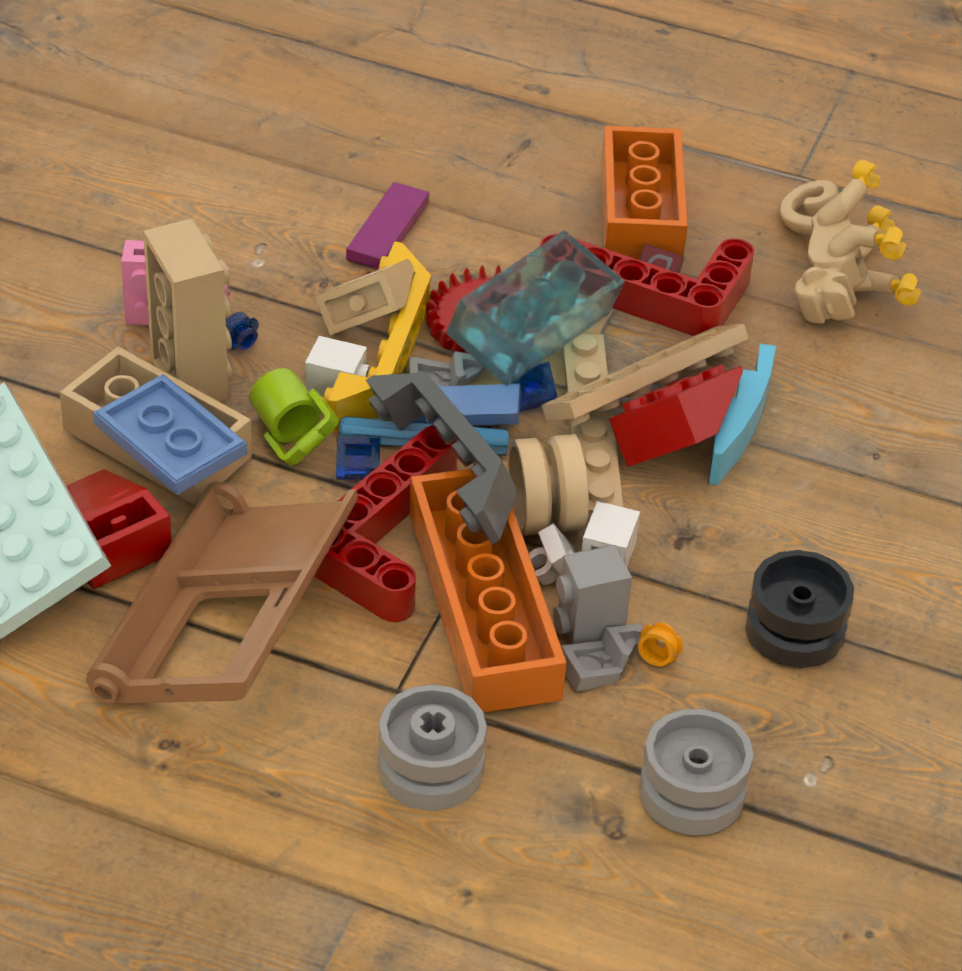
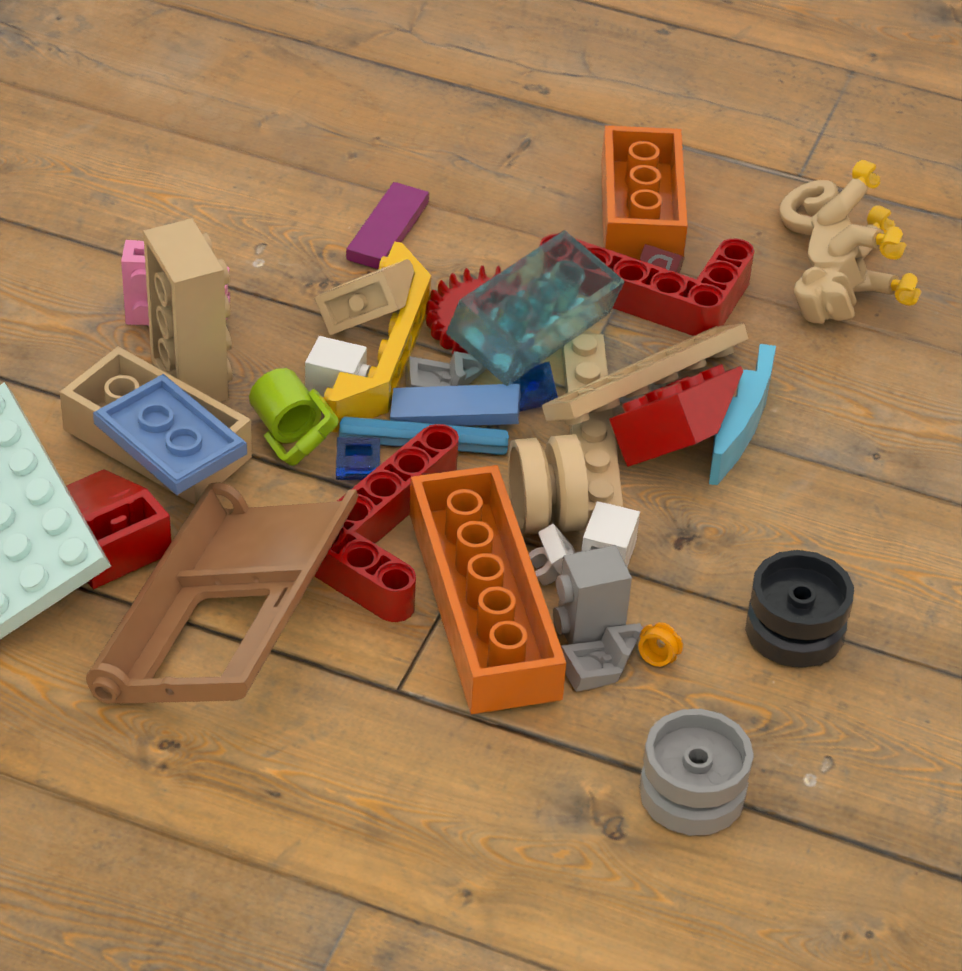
(242, 330): clear blue plate -> none
(431, 747): light grey wheel -> none
(492, 492): dark grey slope -> none

